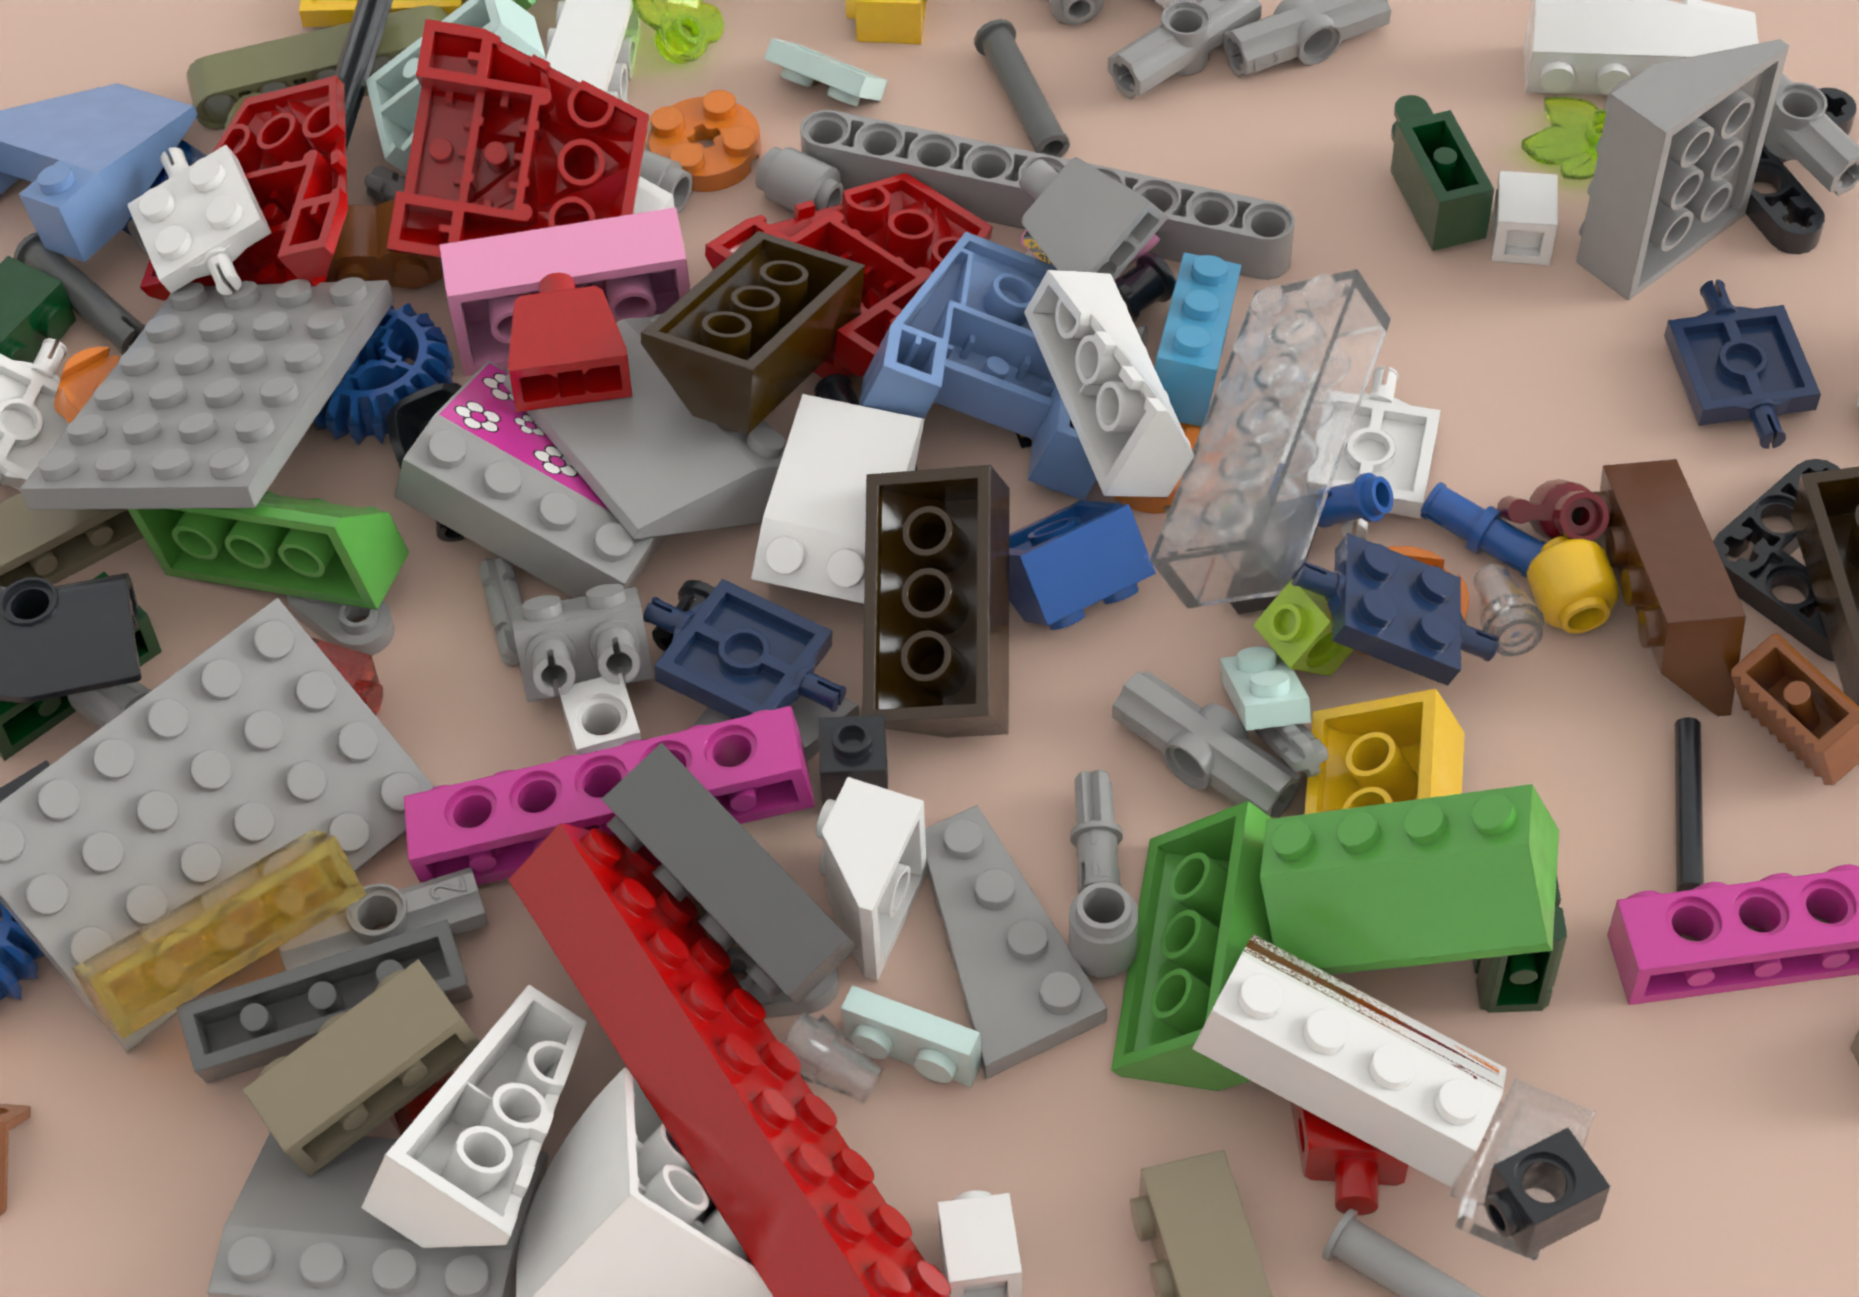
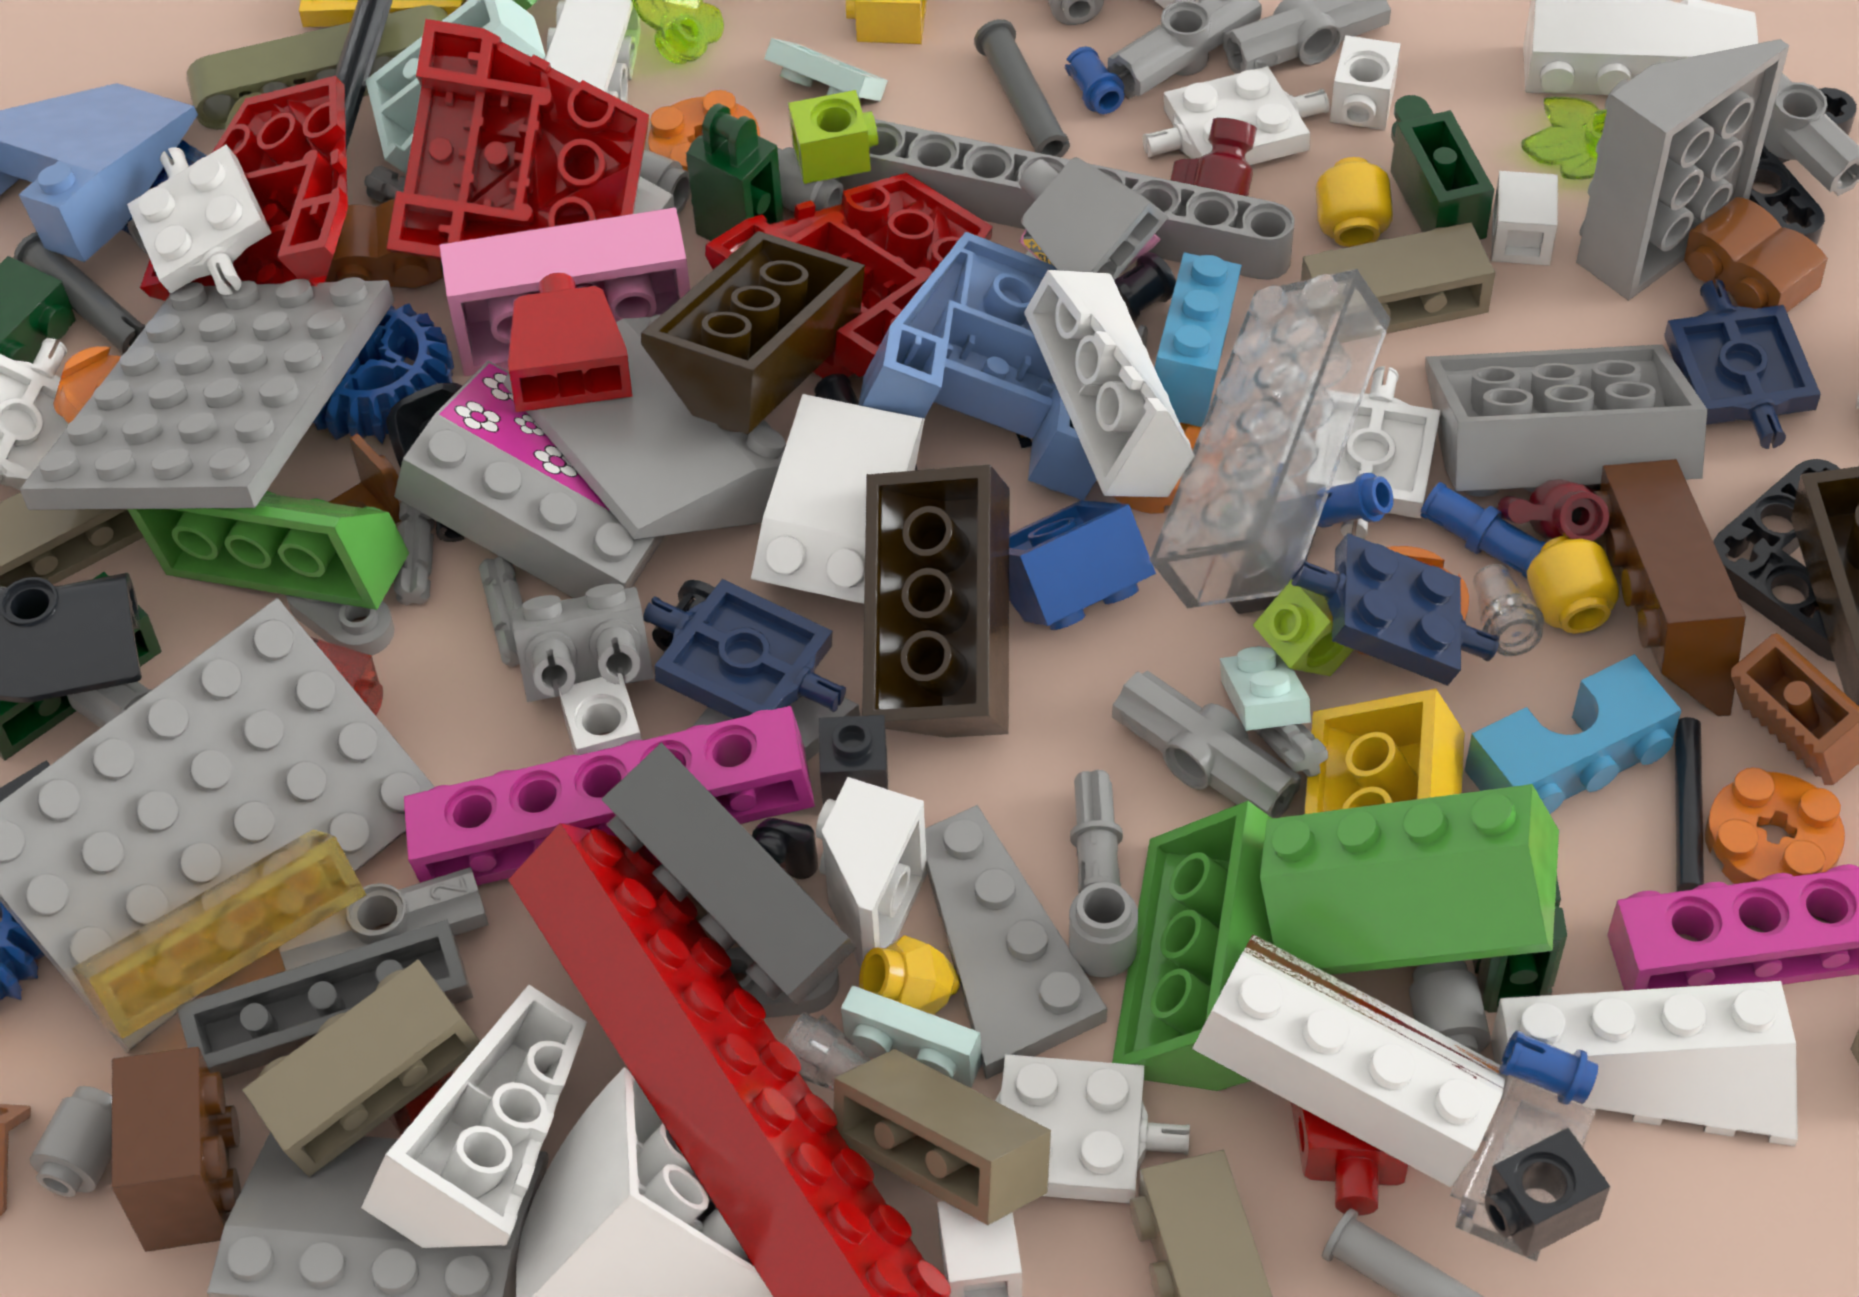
(76, 1143): none -> light grey brick
(172, 1148): none -> reddish brown brick
(377, 481): none -> dark orange bracket
(412, 579): none -> light grey axle
(732, 174): none -> dark green brick
(789, 843): none -> black arm
(831, 136): none -> lime brick
(910, 974): none -> yellow rock
(942, 1136): none -> dark tan brick
(1093, 1122): none -> white plate
(1101, 89): none -> blue pin
(1226, 164): none -> dark red piece
(1245, 96): none -> white plate
(1354, 202): none -> yellow head
(1365, 82): none -> white brick
(1418, 275): none -> dark tan brick
(1451, 1003): none -> light grey brick
(1549, 1068): none -> blue pin
(1562, 415): none -> light grey slope
(1623, 723): none -> dark azure arch
(1674, 1053): none -> white wedge
(1755, 256): none -> dark orange brick
(1779, 800): none -> orange plate

